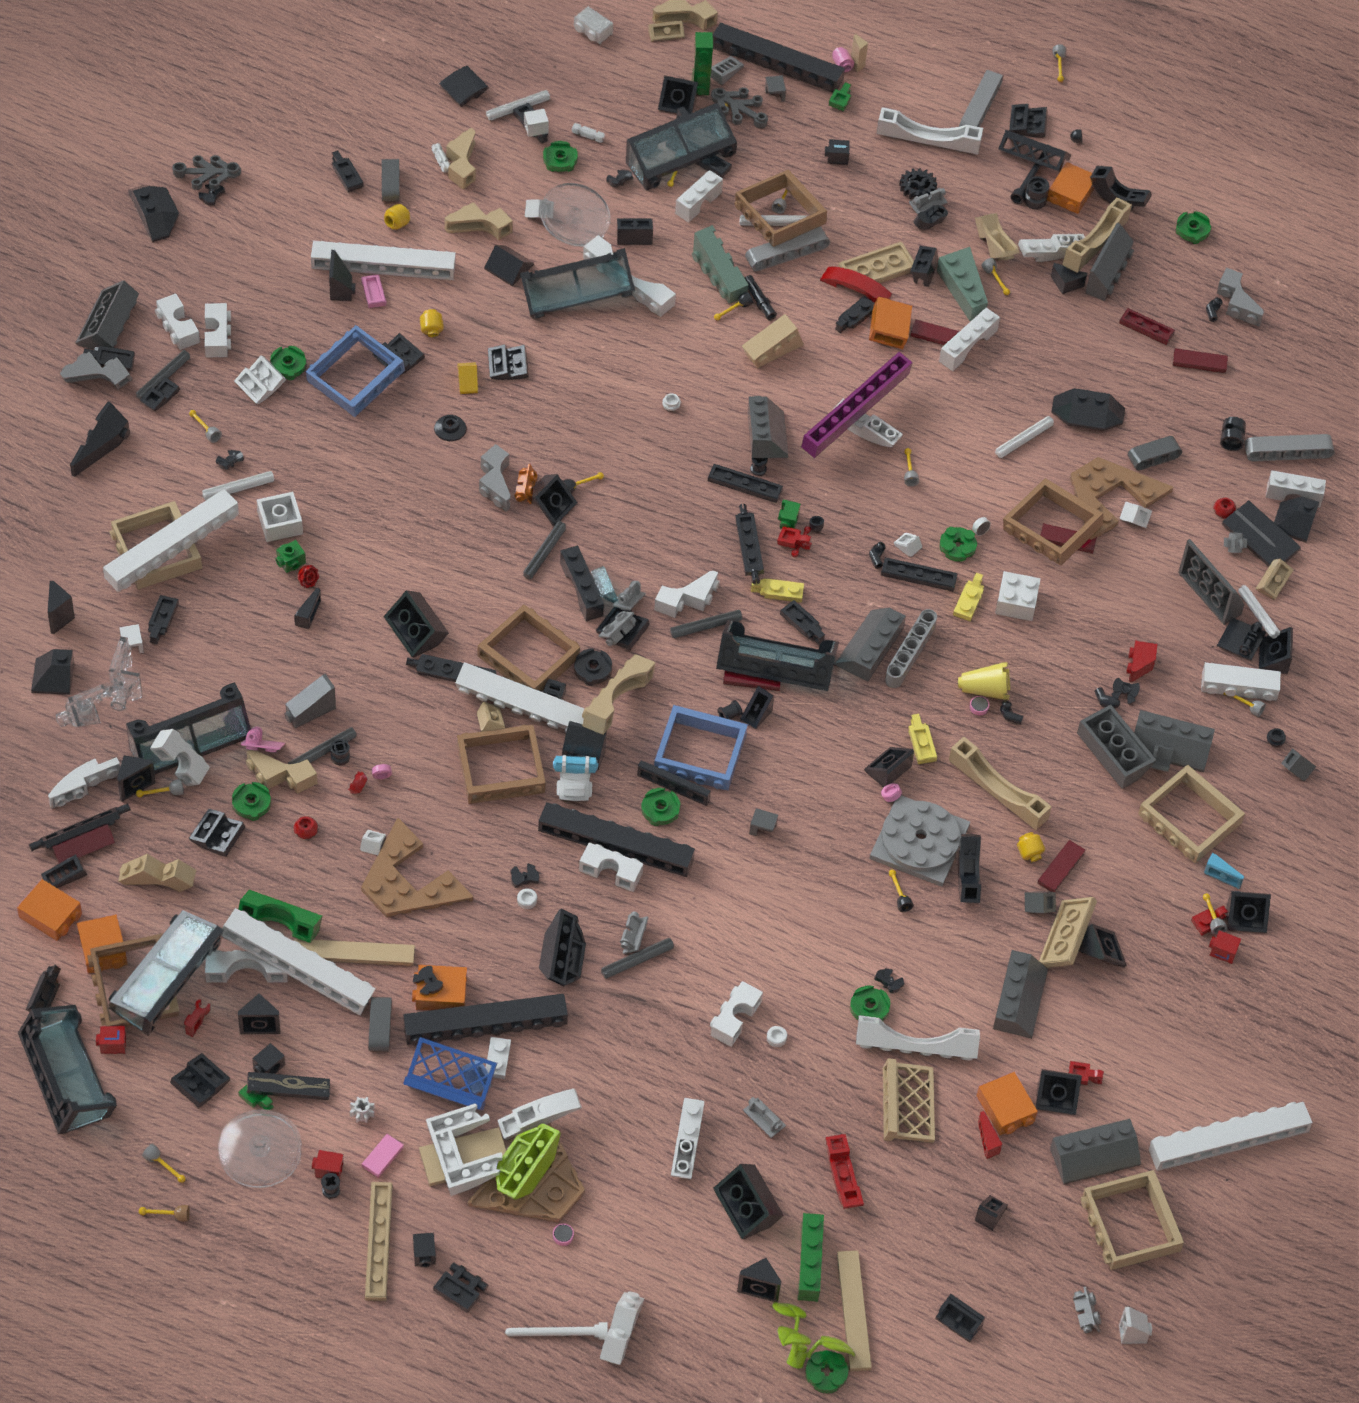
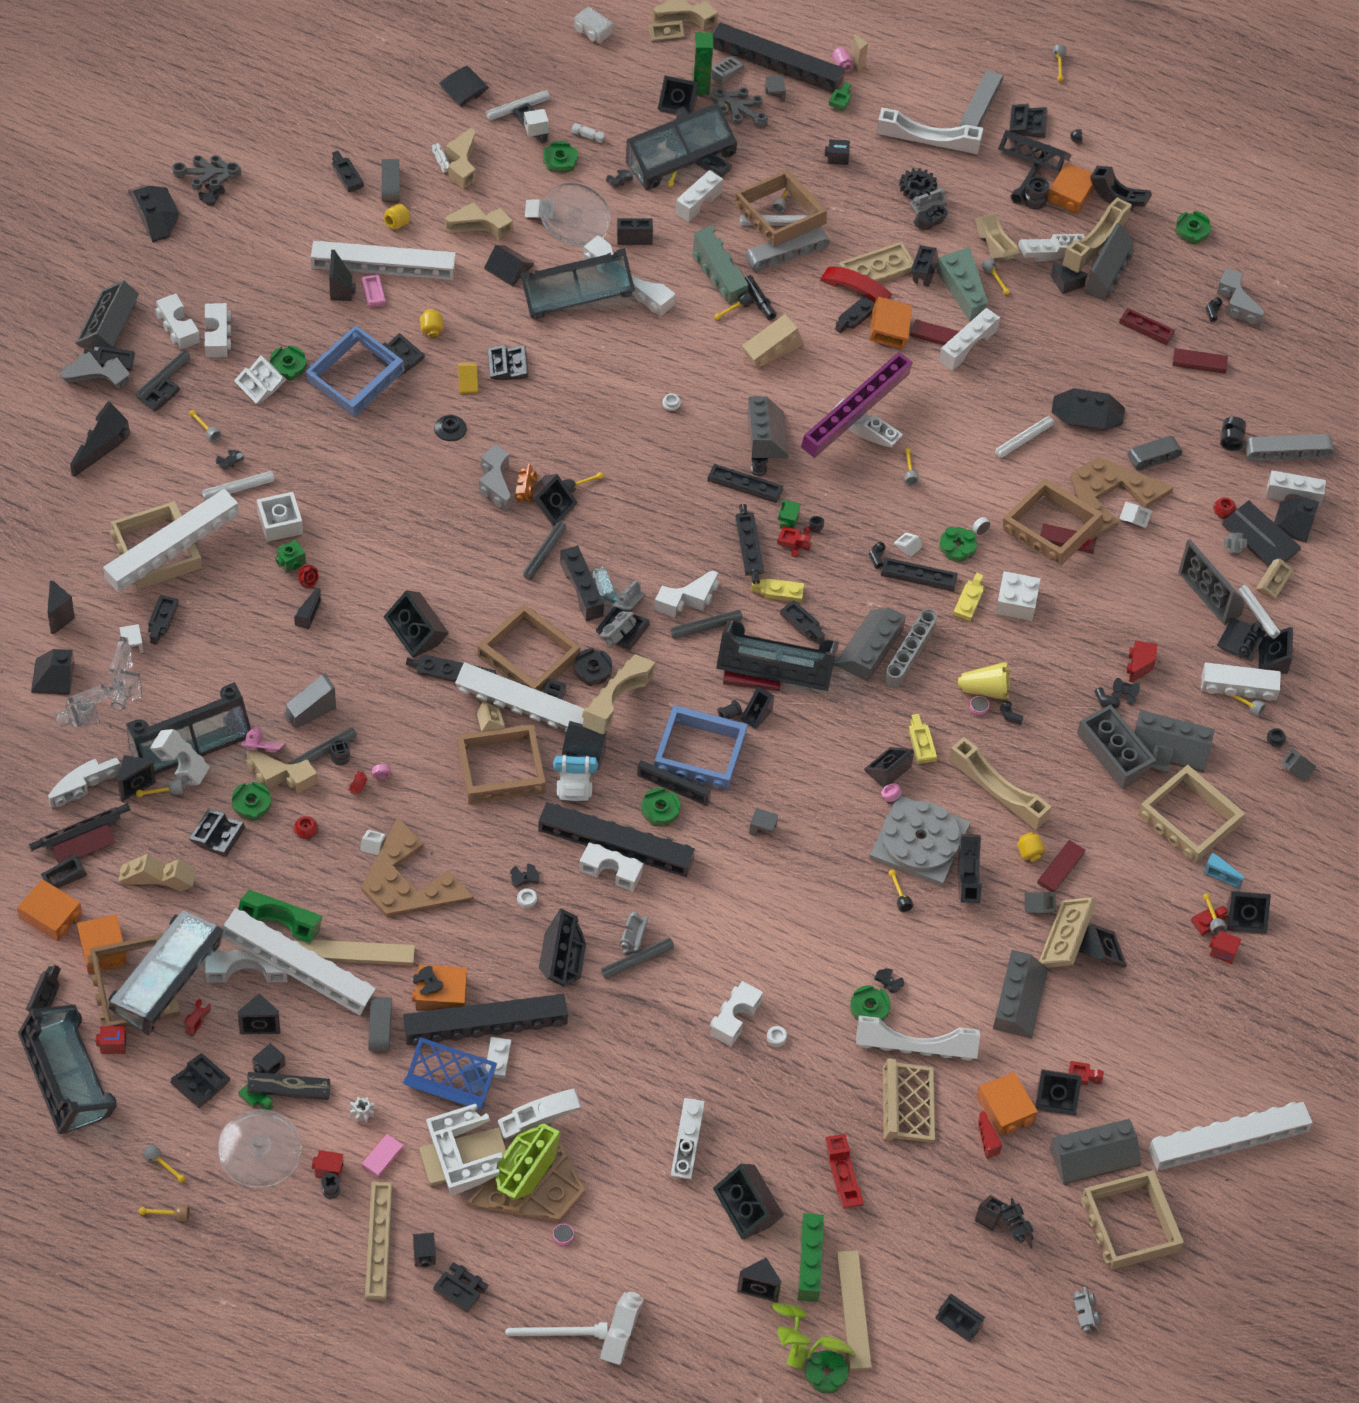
(764, 1117): light grey hinge -> none
(1019, 1228): none -> black hinge
(1134, 1327): white slope -> none

